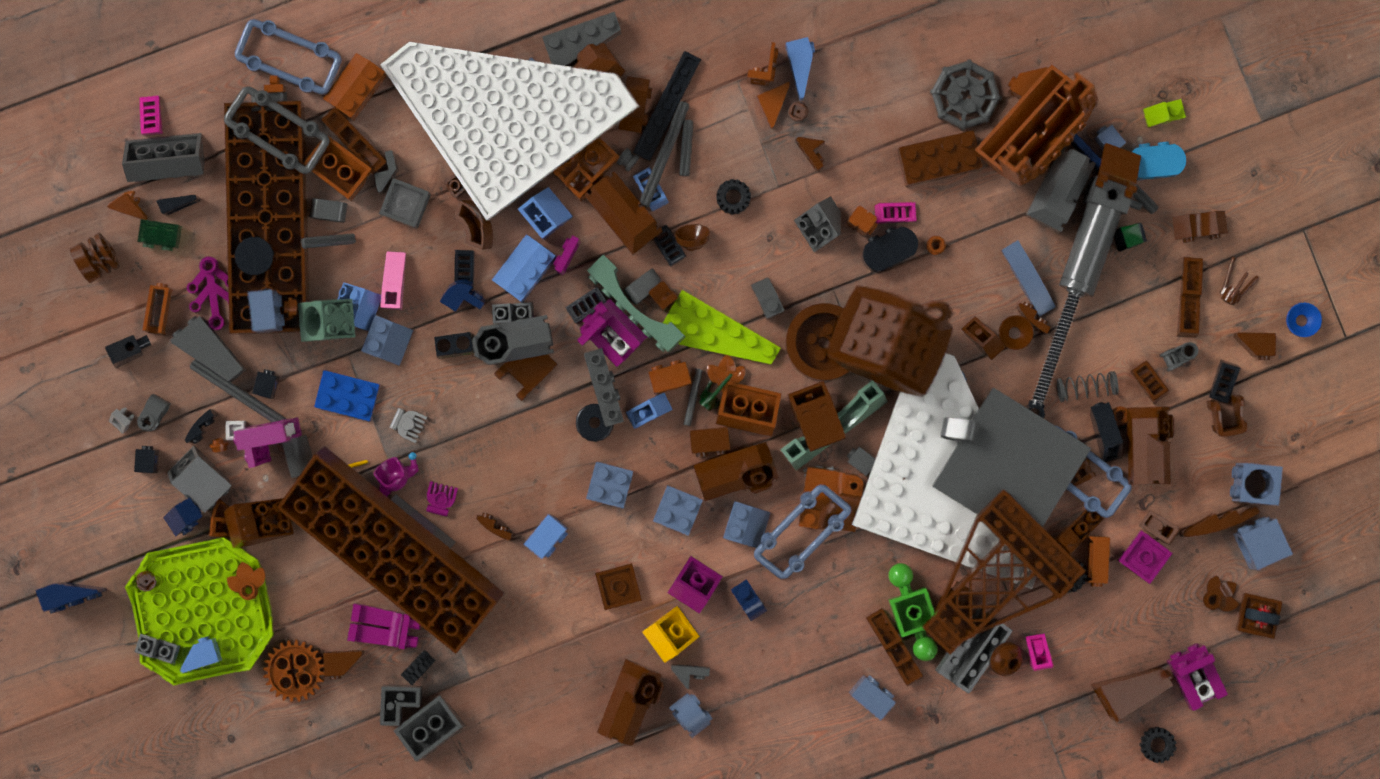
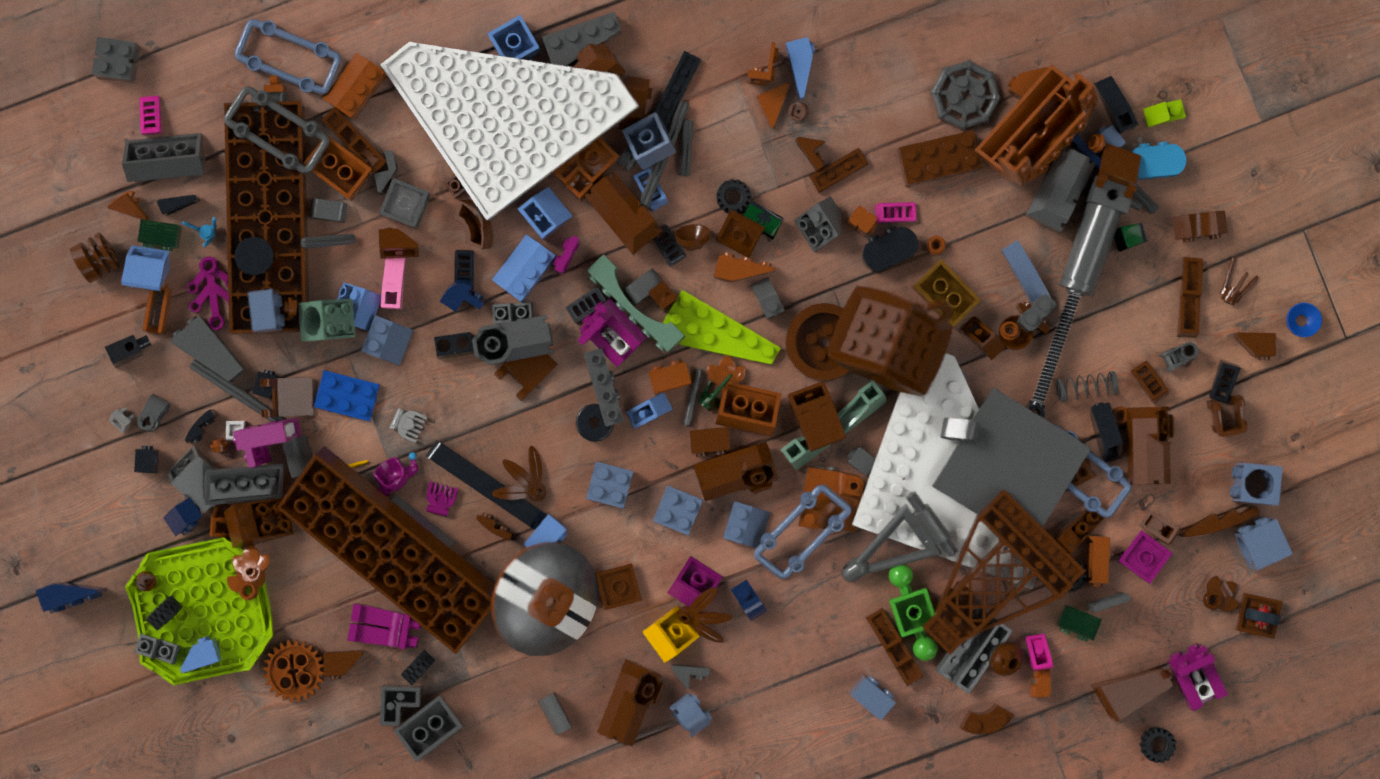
(114, 60): none -> dark grey piece
(146, 268): none -> medium blue slope
(164, 612): none -> black tyre
(206, 231): none -> dark azure plant
(243, 484): none -> dark grey slope
(251, 560): none -> dark orange plate
(289, 397): none -> reddish brown flag
(396, 244): none -> reddish brown slope
(483, 483): none -> black beam
(514, 40): none -> medium blue brick
(522, 594): none -> dish
(530, 484): none -> reddish brown plant
(555, 713): none -> dark grey brick
(649, 141): none -> sand blue brick
(693, 616): none -> reddish brown plant
(736, 269): none -> dark orange slope
(740, 233): none -> reddish brown tile
(765, 218): none -> piece
(838, 170): none -> reddish brown tile
(925, 526): none -> dark grey piece
(944, 285): none -> pearl gold brick
(986, 721): none -> reddish brown brick
(1009, 325): none -> dark orange plate
(1039, 308): none -> dark grey brick
(1040, 683): none -> dark orange rock
(1078, 622): none -> clear green brick
(1096, 143): none -> dark orange plate
(1108, 601): none -> dark grey tile
(1116, 105): none -> black slope

